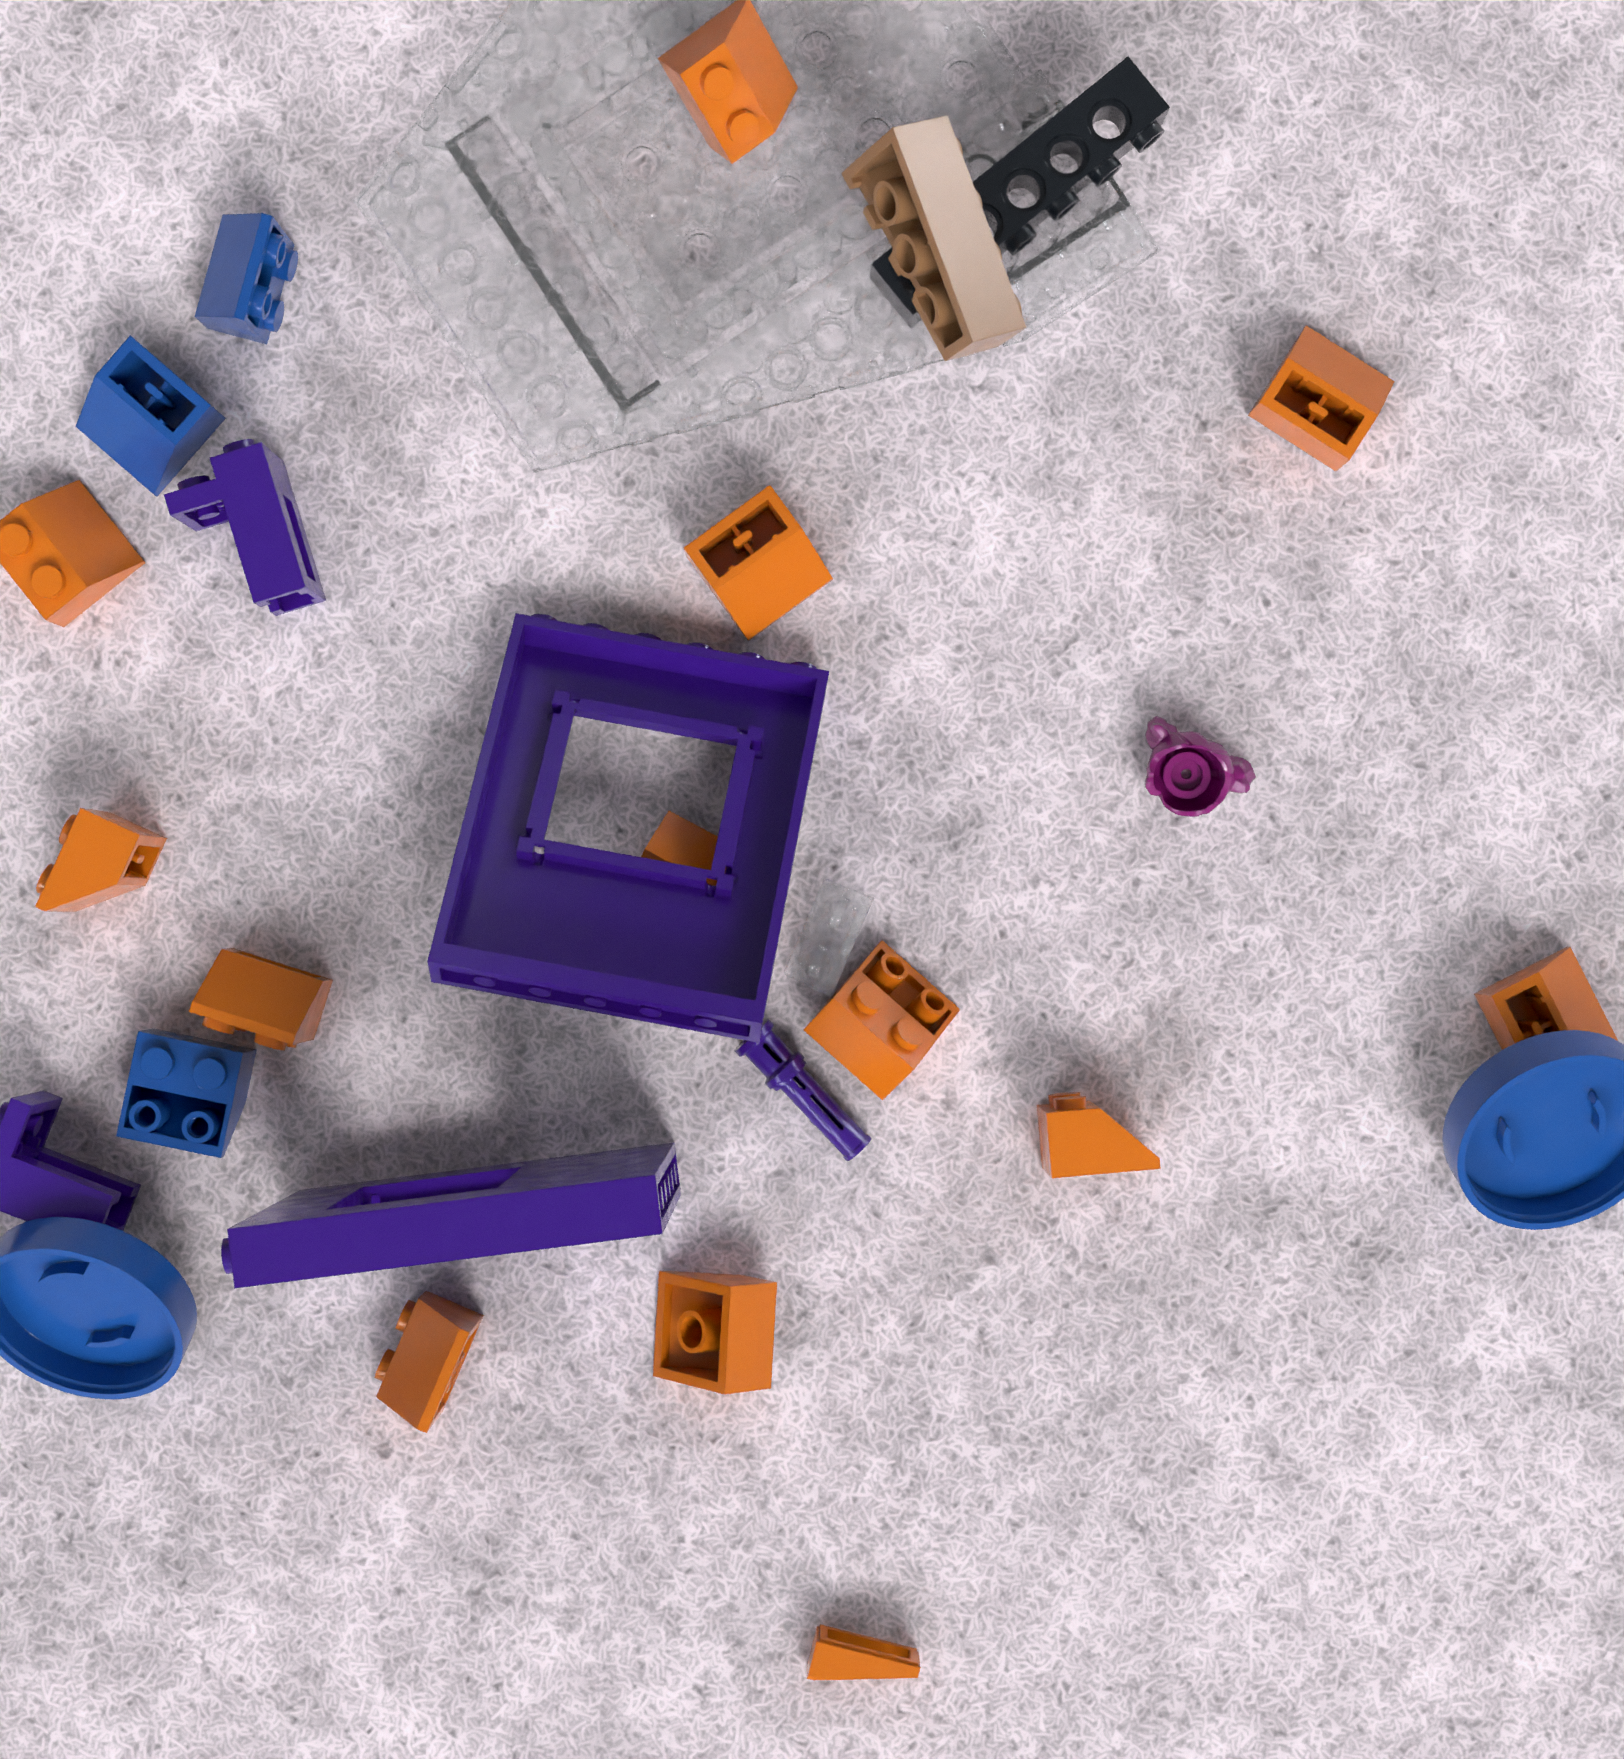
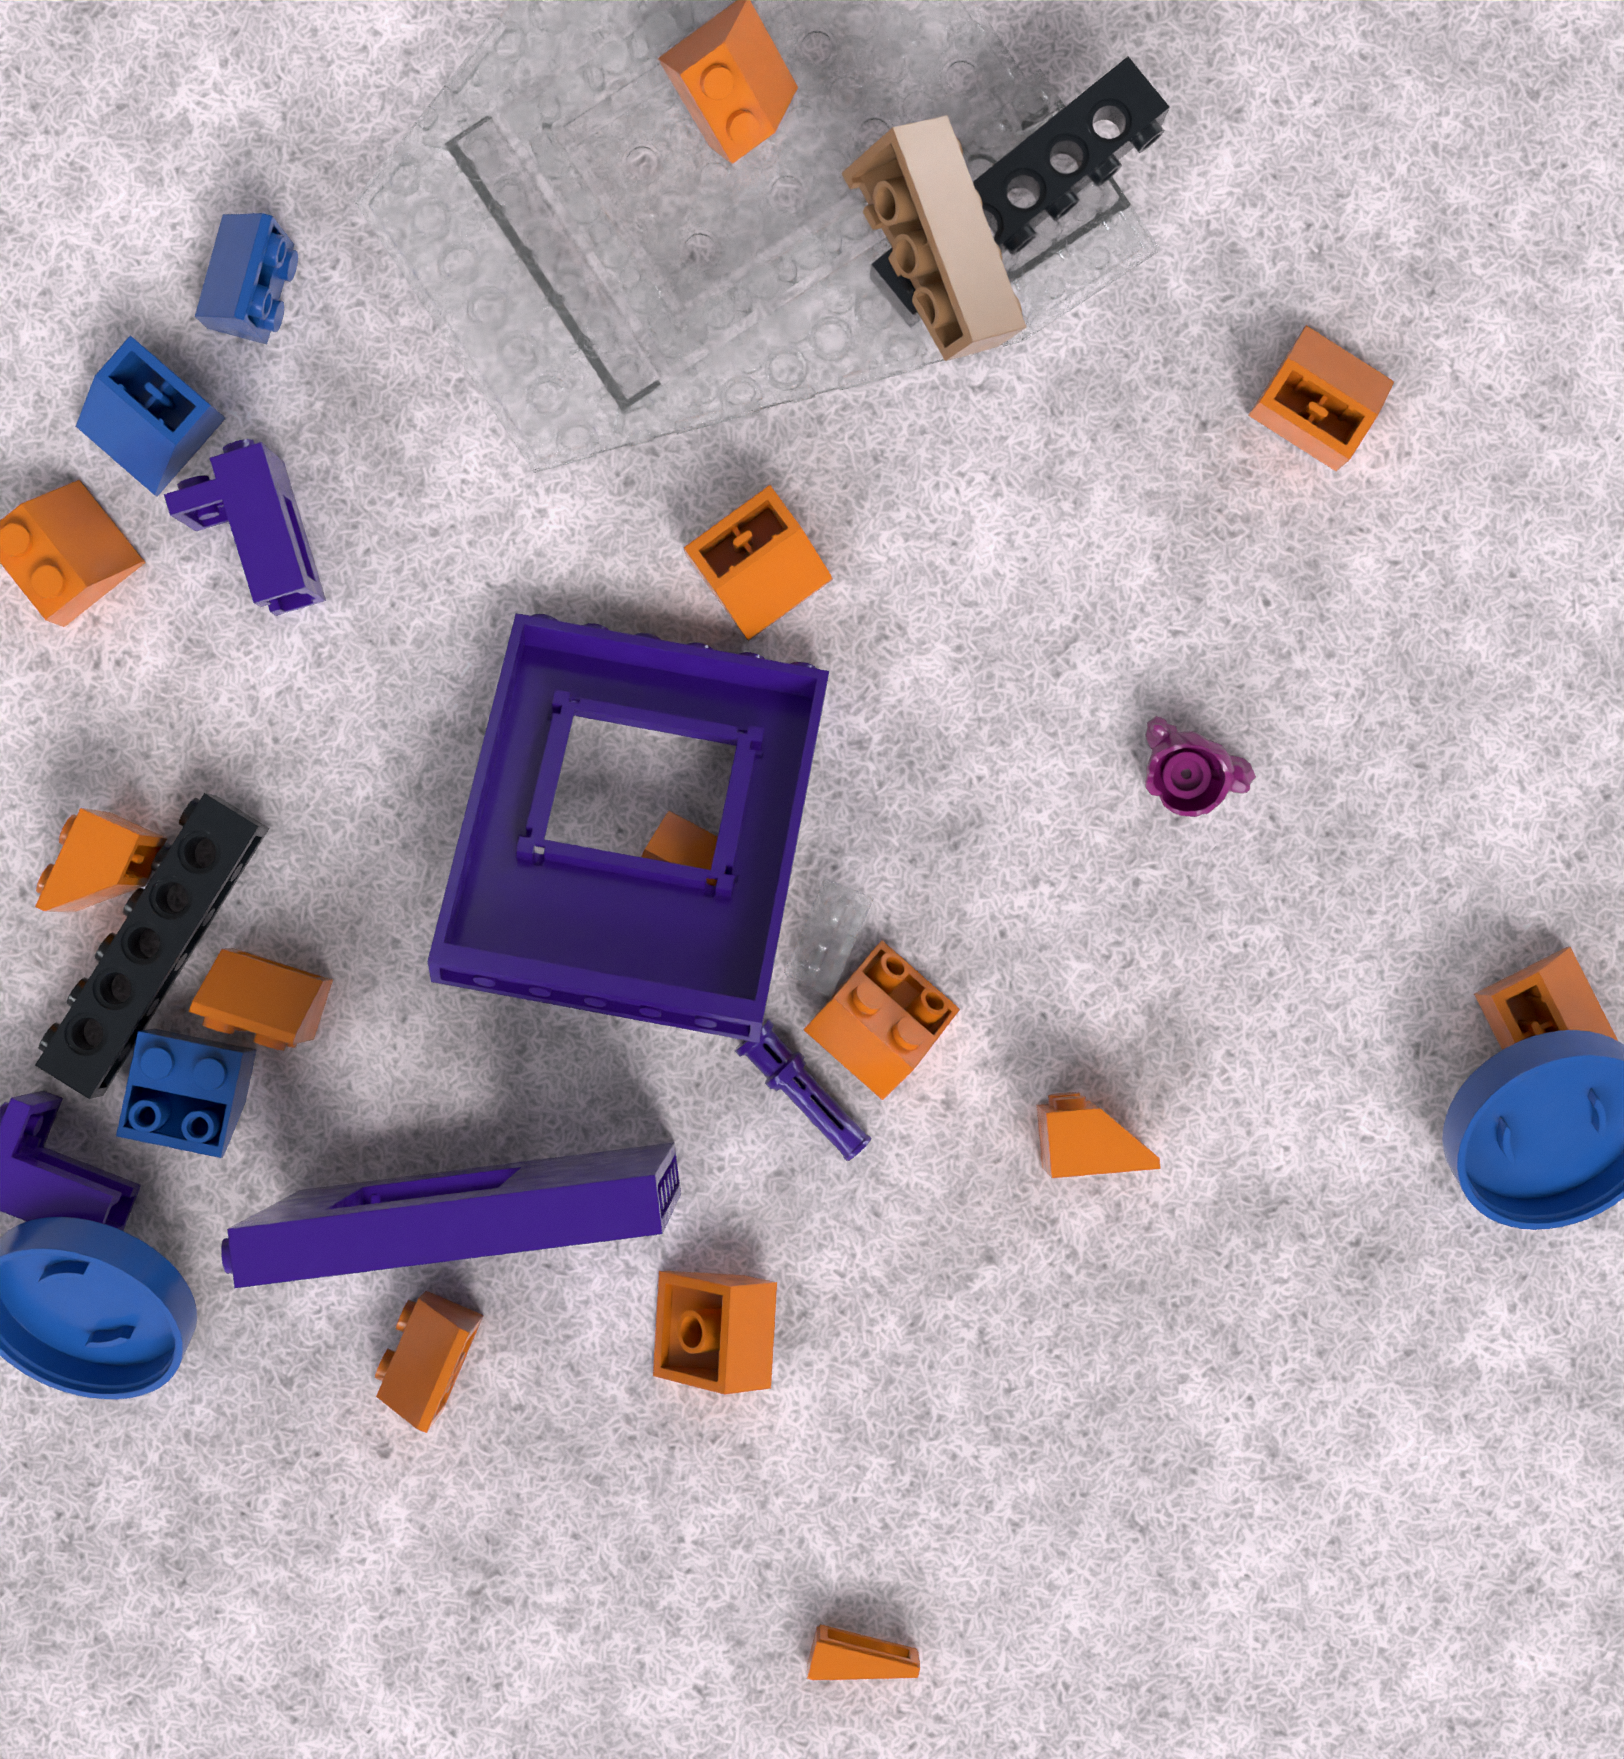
(64, 1046): none -> black brick

